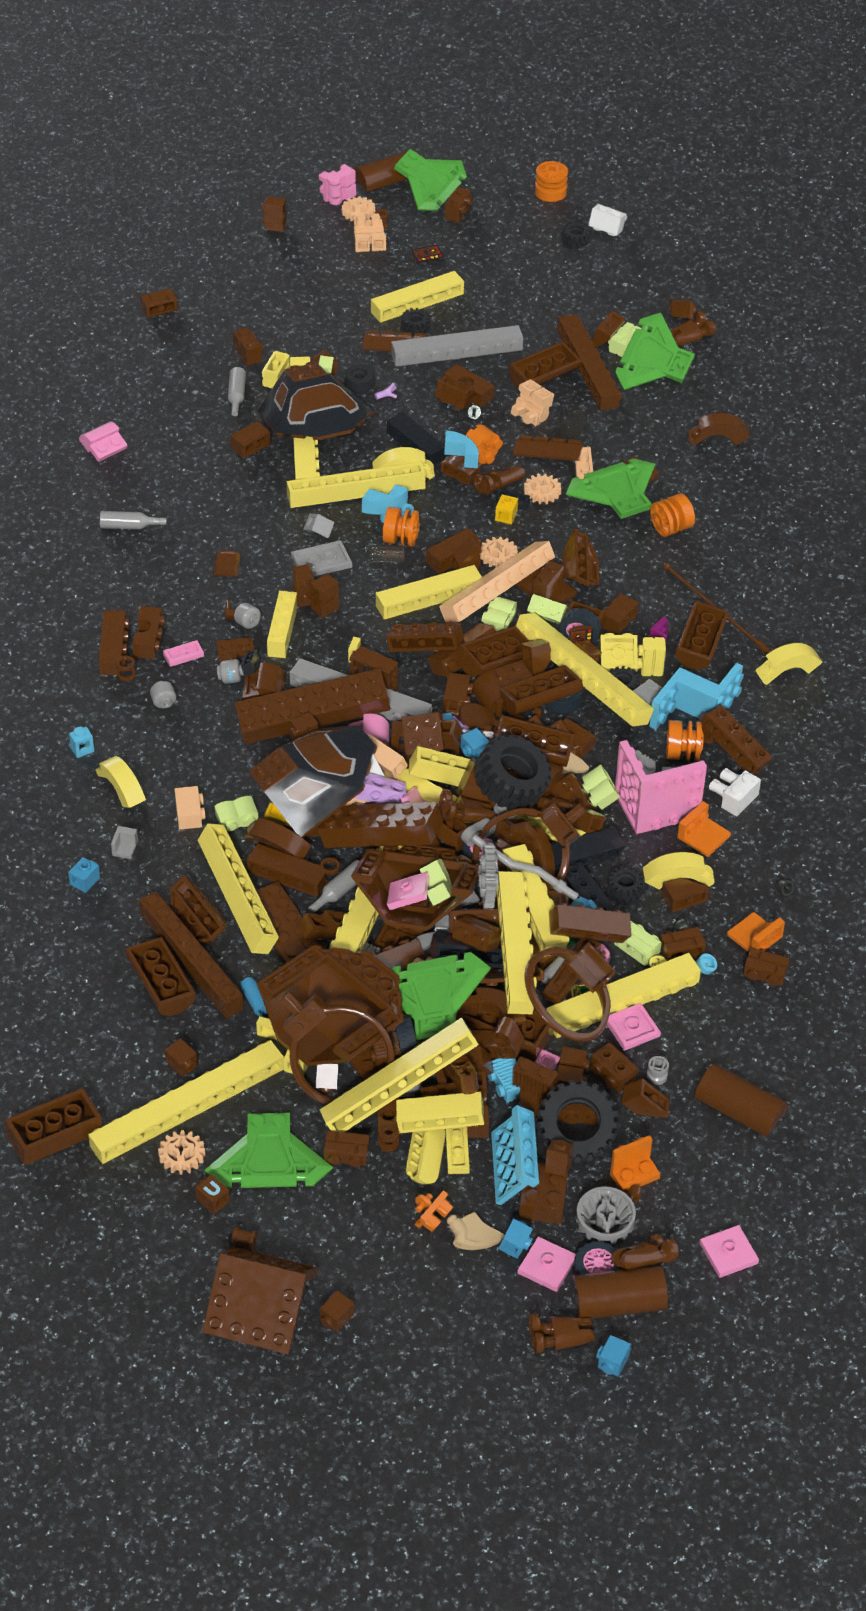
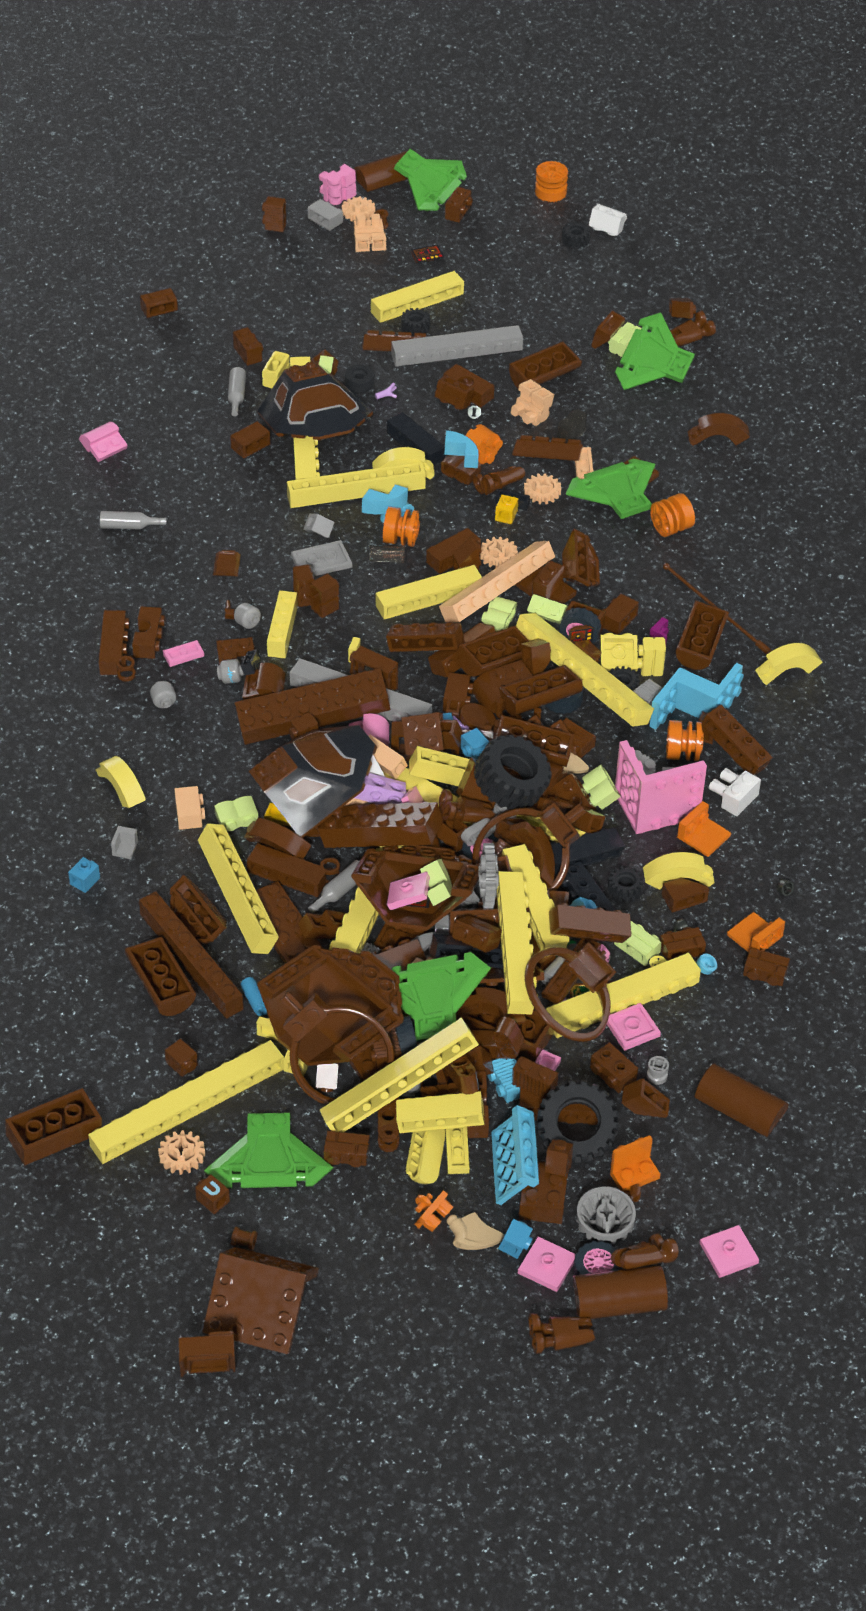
(78, 737): medium azure brick -> none
(207, 1353): none -> reddish brown piece
(325, 214): none -> light grey brick
(336, 1311): reddish brown brick -> none
(559, 885): light grey bar -> none
(572, 1065): reddish brown piece -> none
(592, 367): reddish brown brick -> none
(613, 1355): dark azure brick -> none

